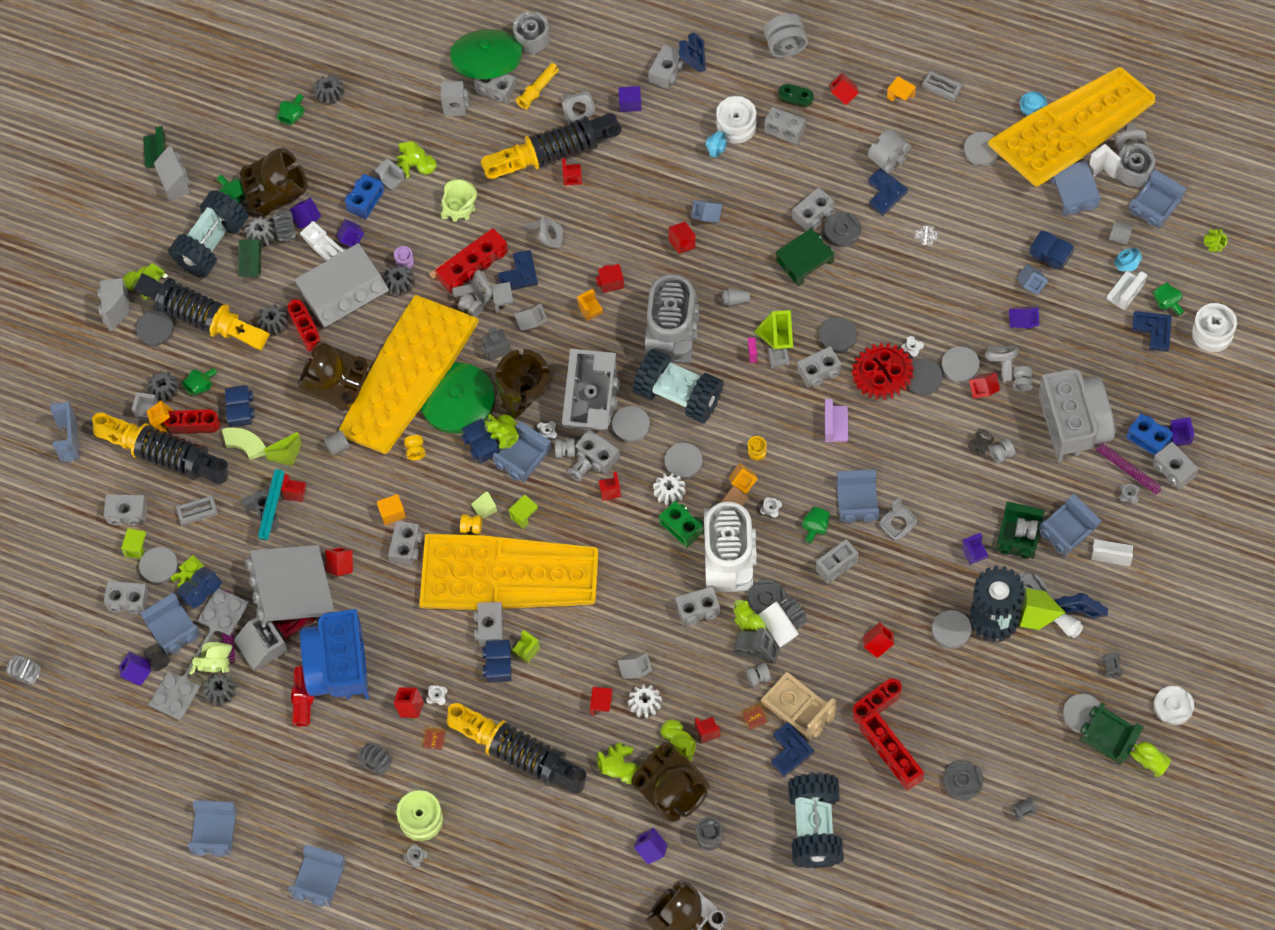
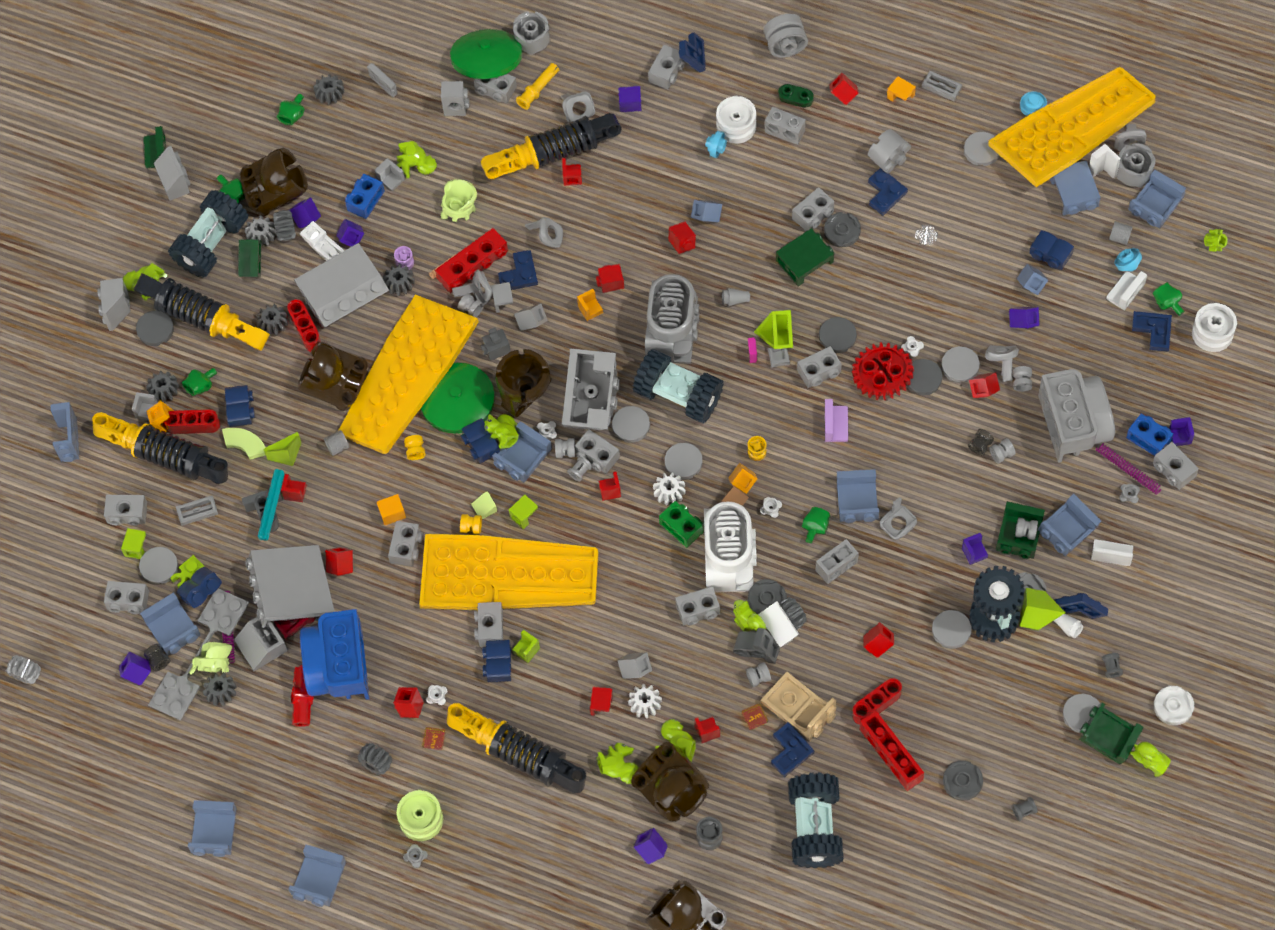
(382, 80): none -> light grey tile

